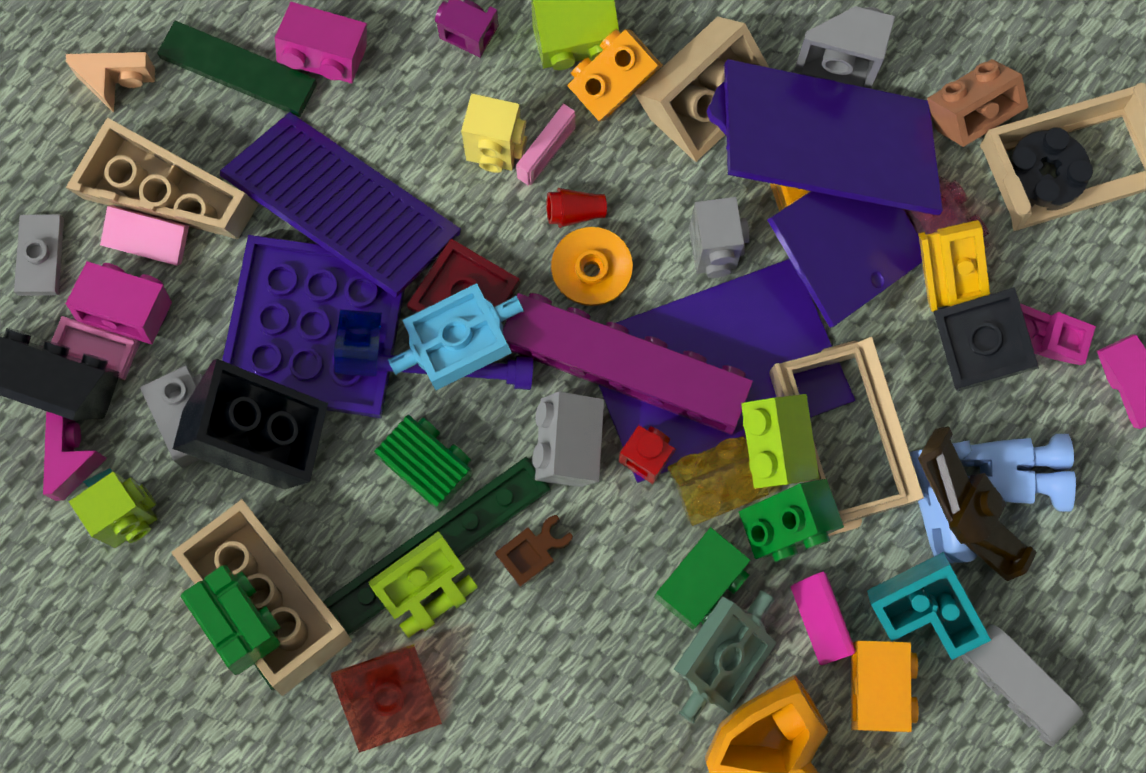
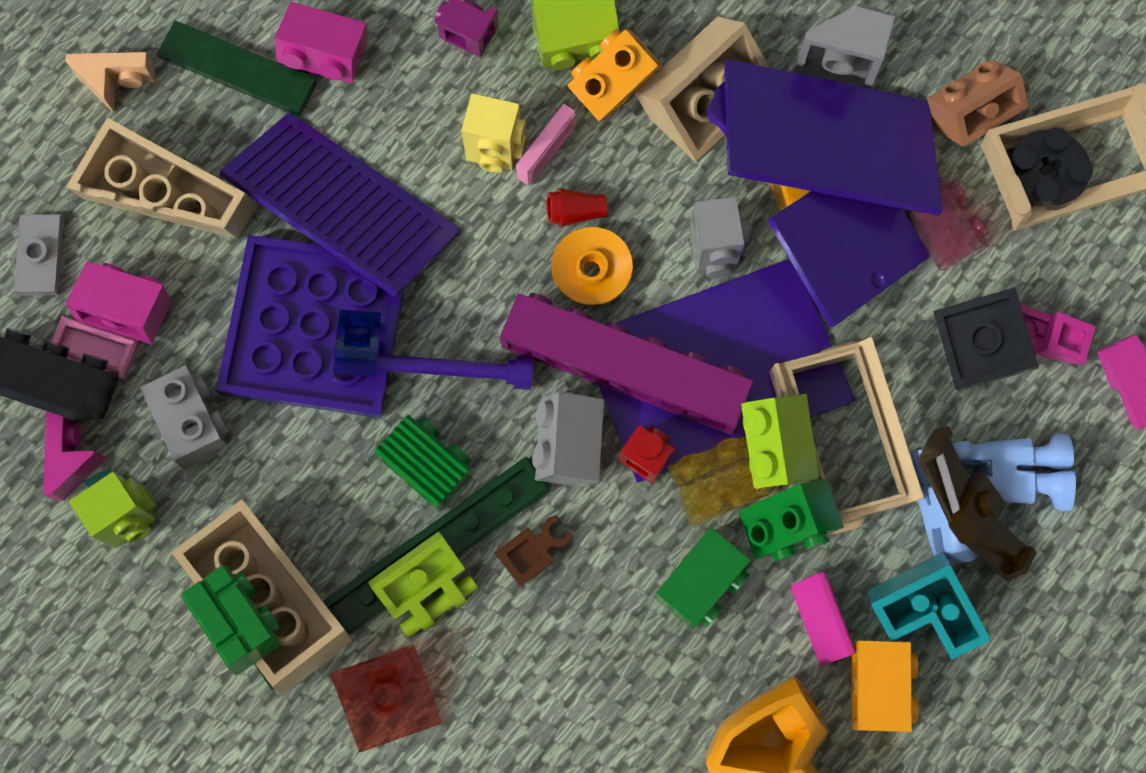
(144, 235): bright pink tile -> none
(252, 426): black slope -> none
(456, 336): medium azure plate -> none
(459, 269): dark red plate -> none
(725, 655): sand green plate -> none
(954, 264): yellow plate -> none
(1025, 685): light grey beam -> none

